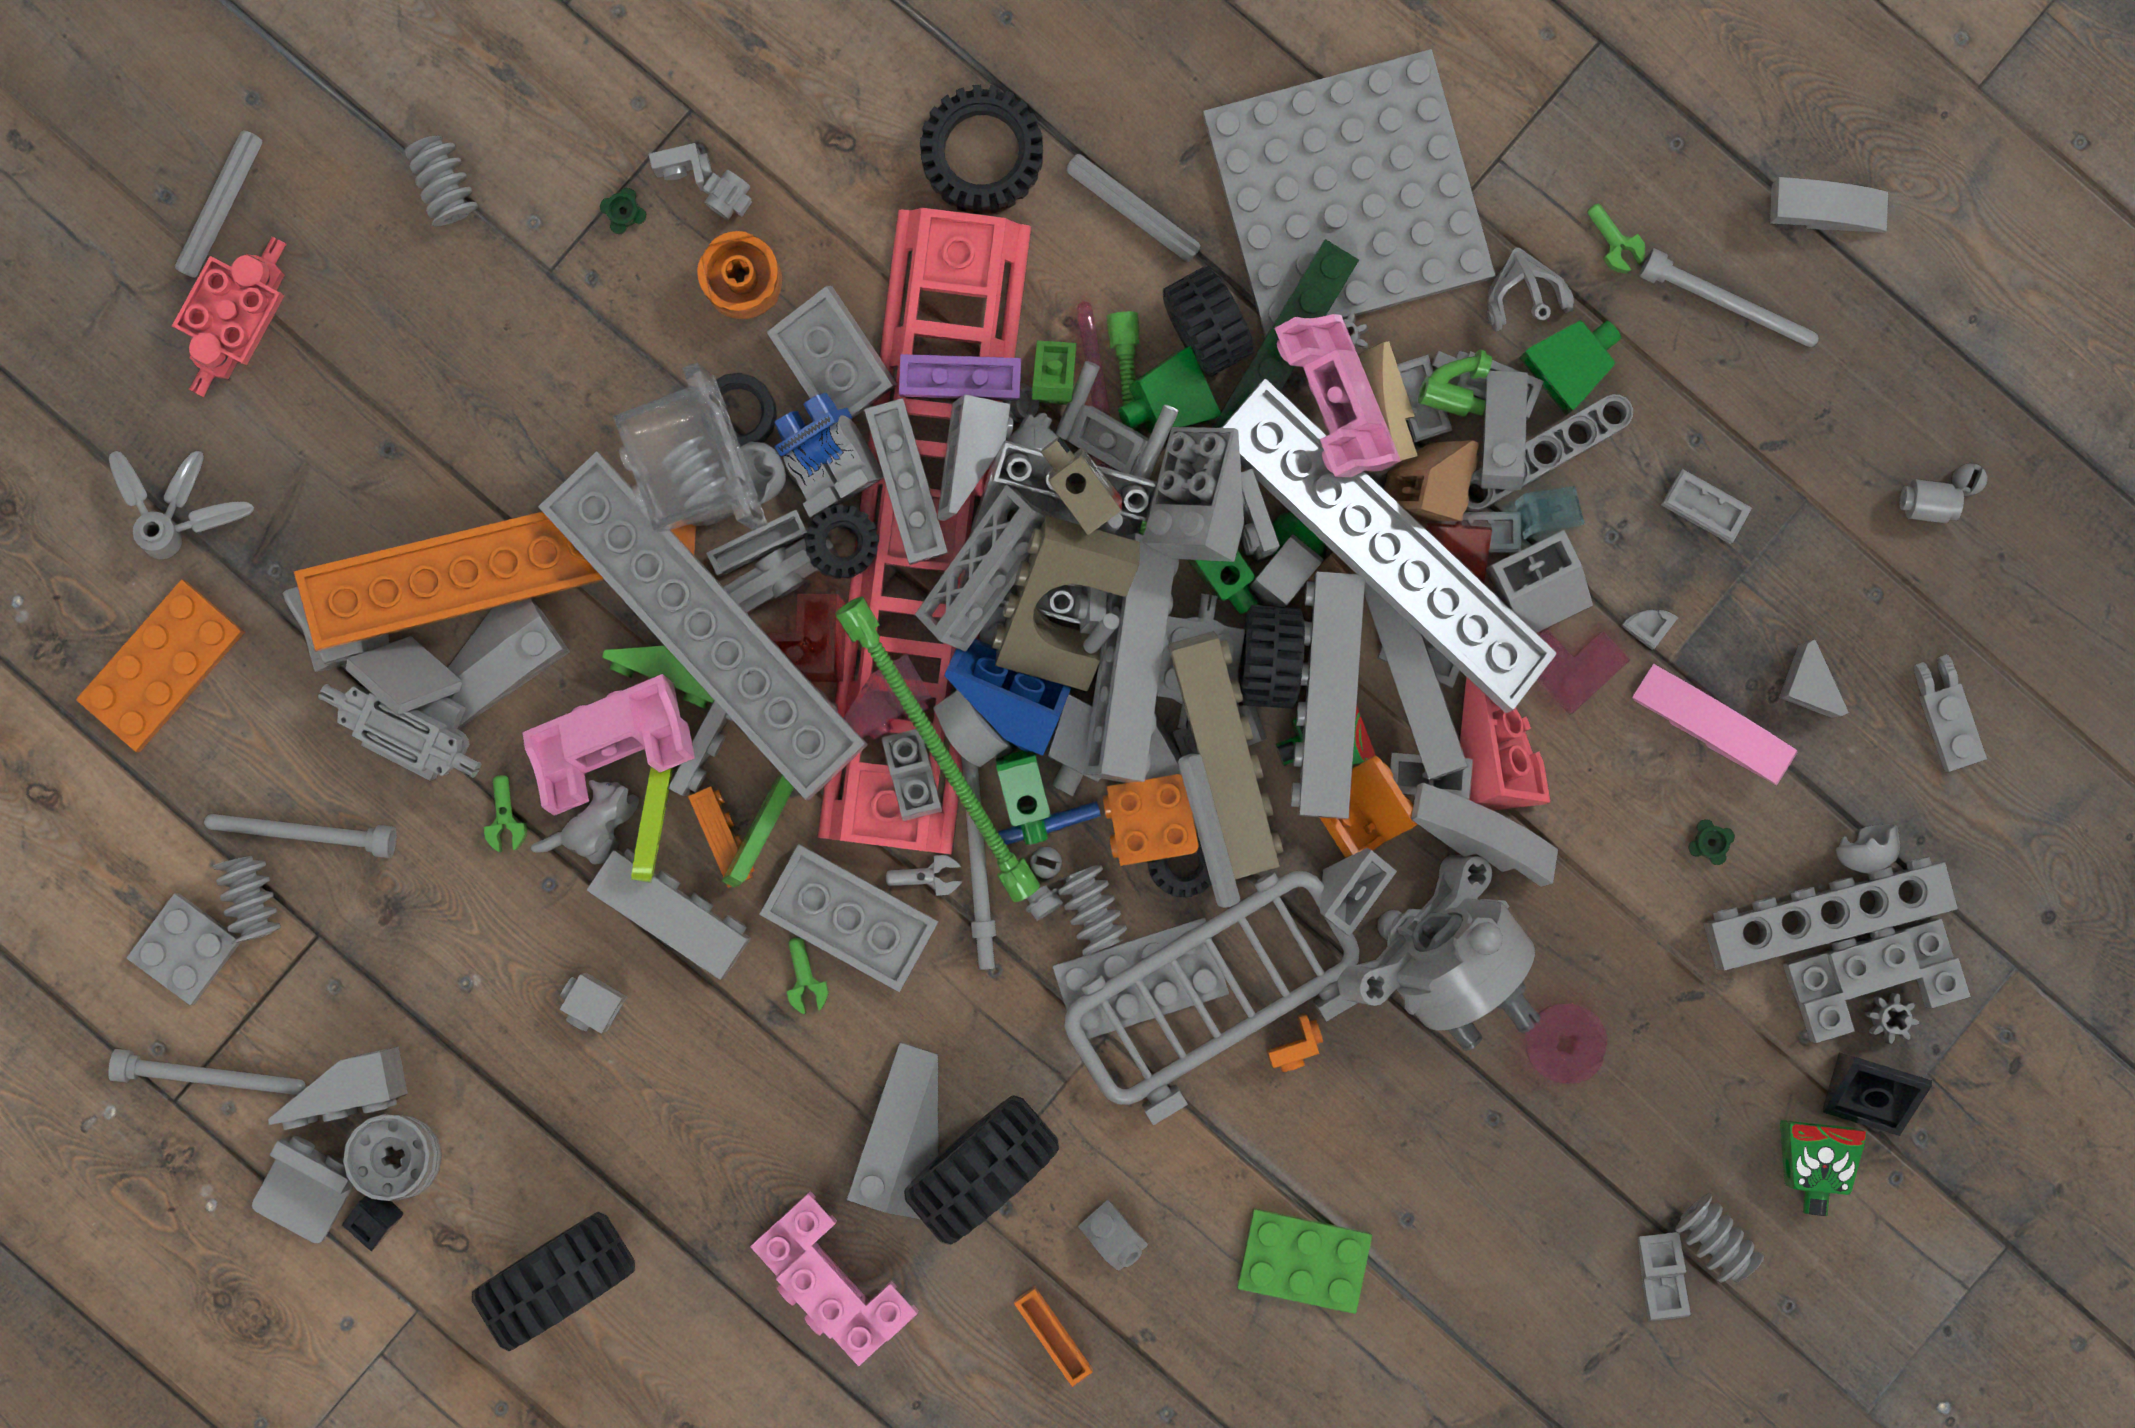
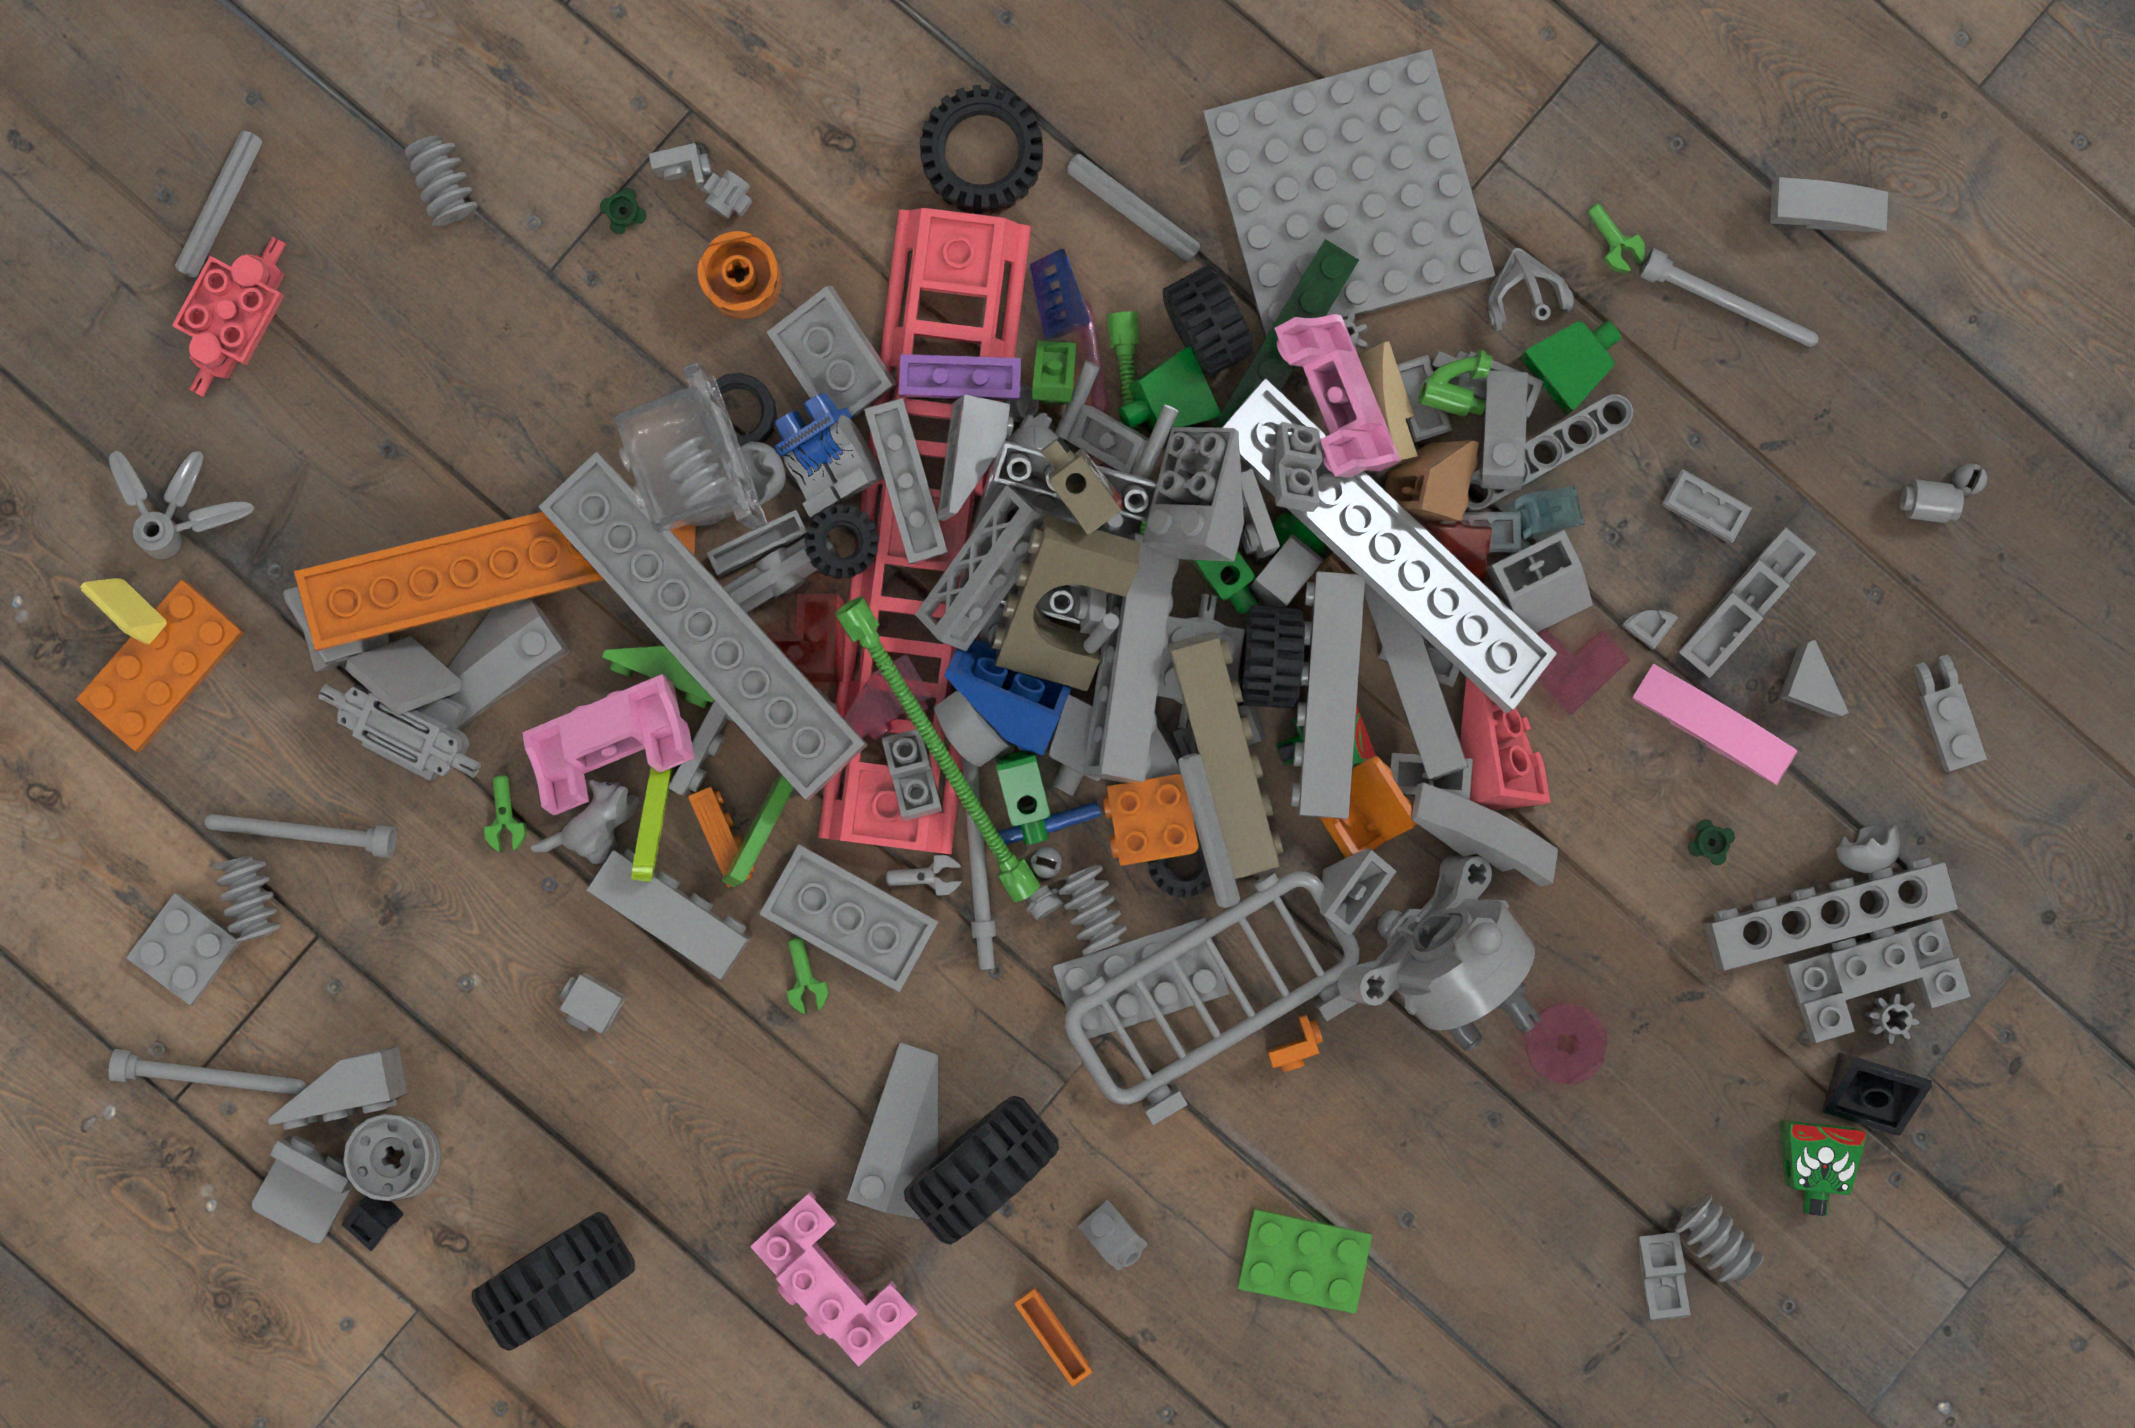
(125, 608): none -> light yellow slope
(1073, 304): none -> clear blue slope
(1296, 462): none -> light grey slope
(1747, 601): none -> light grey slope

